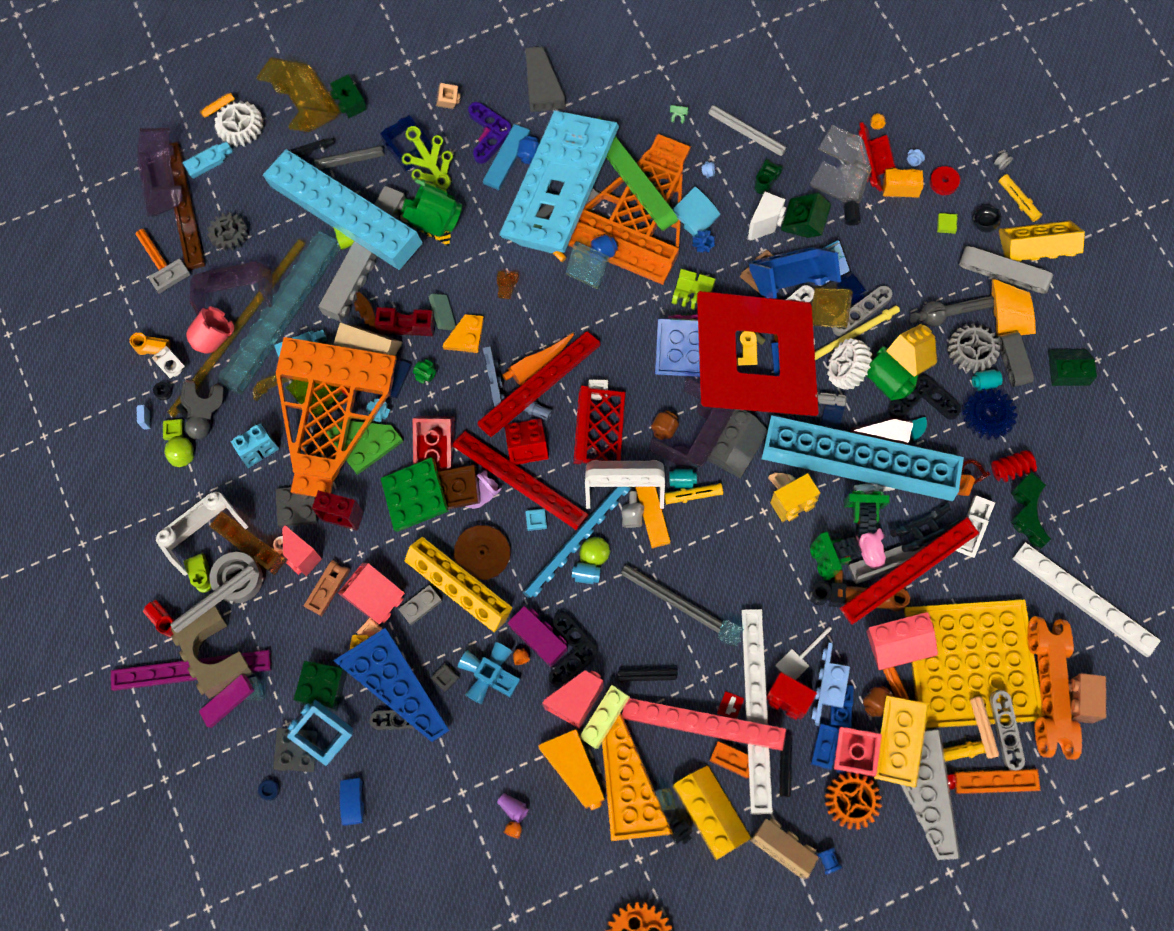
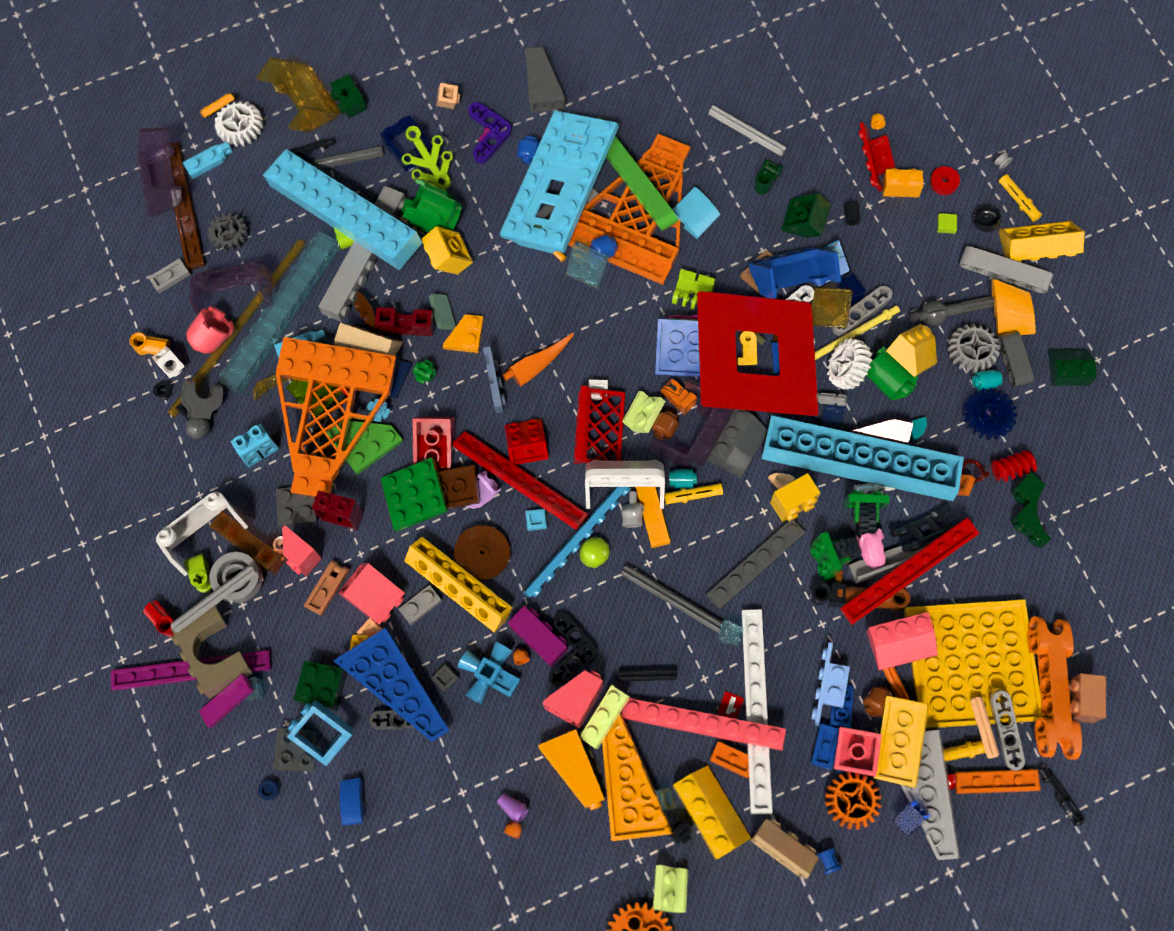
(143, 417): light blue tile -> none
(151, 249): orange axle -> none
(173, 429): lime tile -> none
(179, 451): lime hair -> none
(446, 250): none -> yellow brick
(505, 158): dark azure tile -> none
(506, 283): clear orange plate -> none
(538, 384): red plate -> none
(538, 410): sand blue pin -> none
(586, 573): dark azure brick -> none
(643, 412): none -> yellowish green bracket
(670, 889): none -> yellowish green bracket
(679, 111): tile -> none
(679, 396): none -> orange leg
(703, 241): blue gear -> none
(708, 169): light blue plate -> none
(755, 564): none -> dark grey plate
(767, 216): white slope -> none
(786, 767): black axle -> none
(790, 696): red brick -> none
(793, 664): white piece -> none
(850, 179): clear windscreen -> none
(912, 817): none -> clear blue brick
(915, 157): light blue plate -> none
(926, 393): black beam -> none
(979, 515): white slope -> none
(1061, 795): none -> black piece
(1086, 600): white plate -> none

